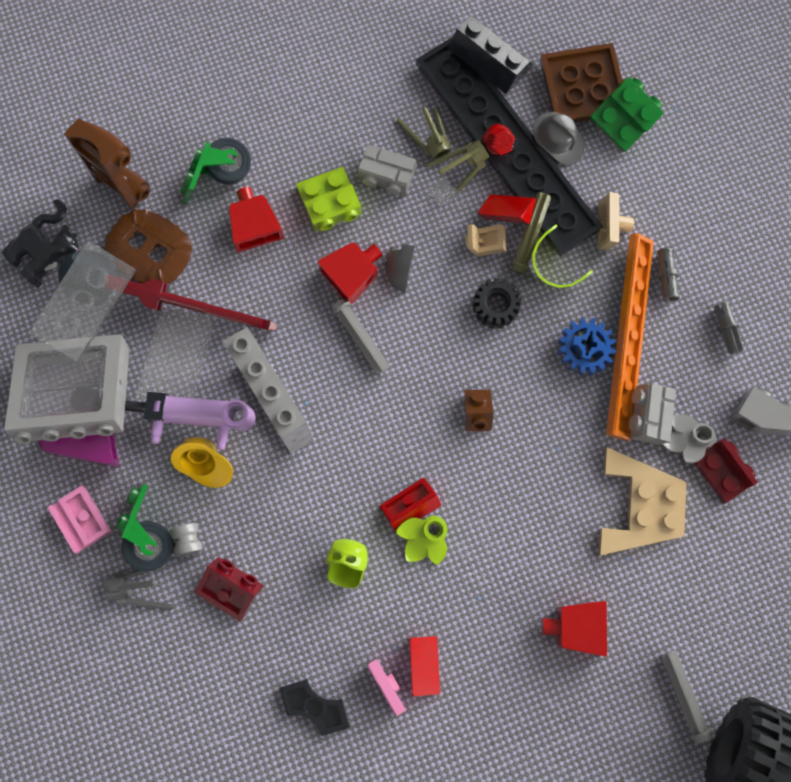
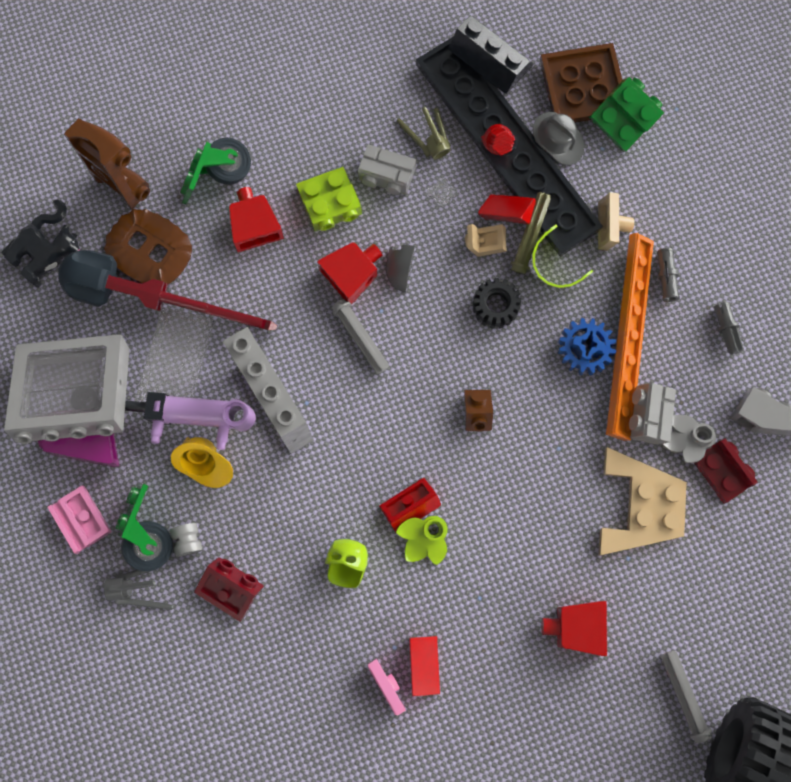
(82, 301): clear tile -> none
(304, 701): black tile -> none
(472, 152): olive plant -> none

